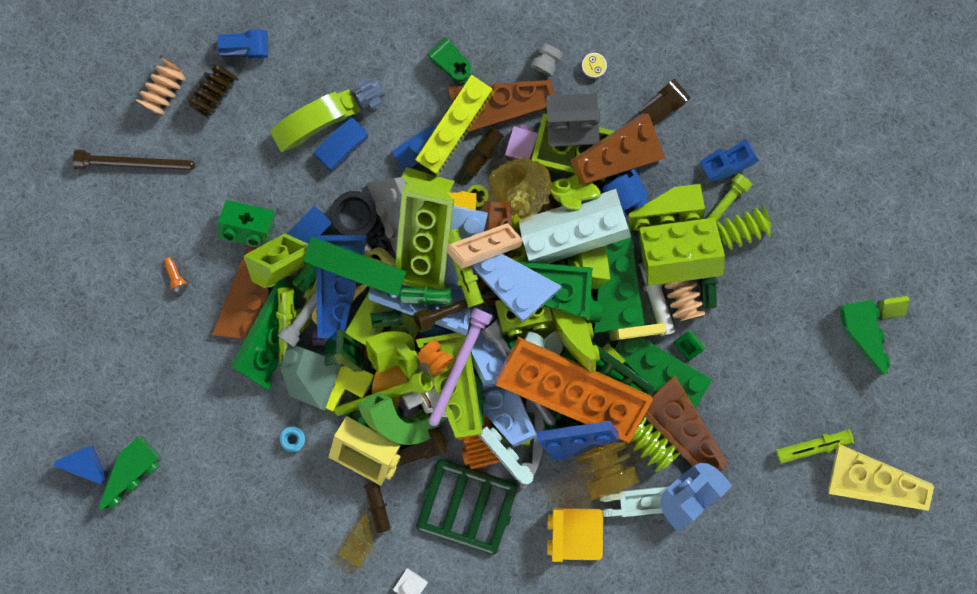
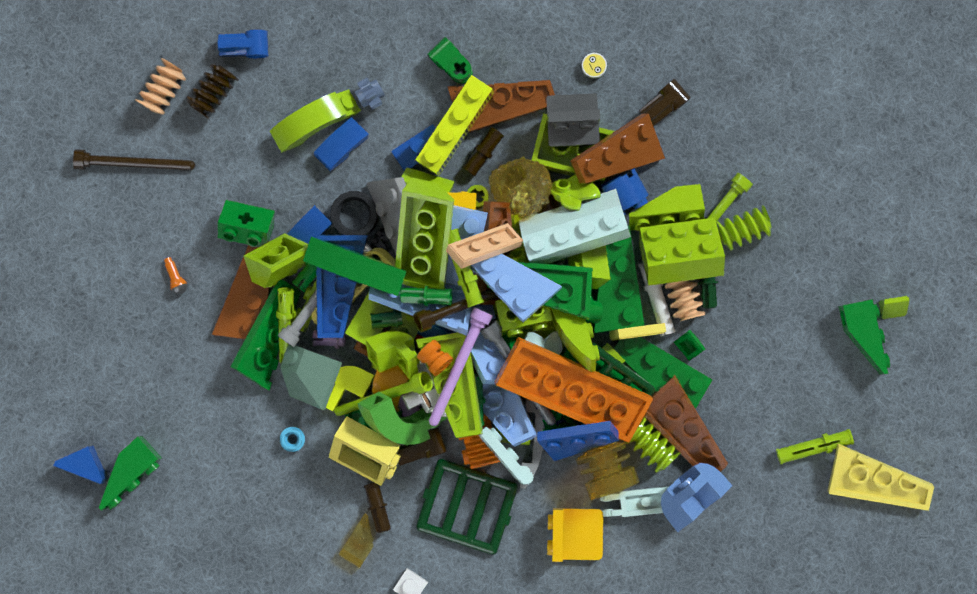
(344, 350): dark green slope -> none
(521, 142): lavender brick -> none
(546, 60): light grey wheel -> none
(724, 164): blue slope -> none

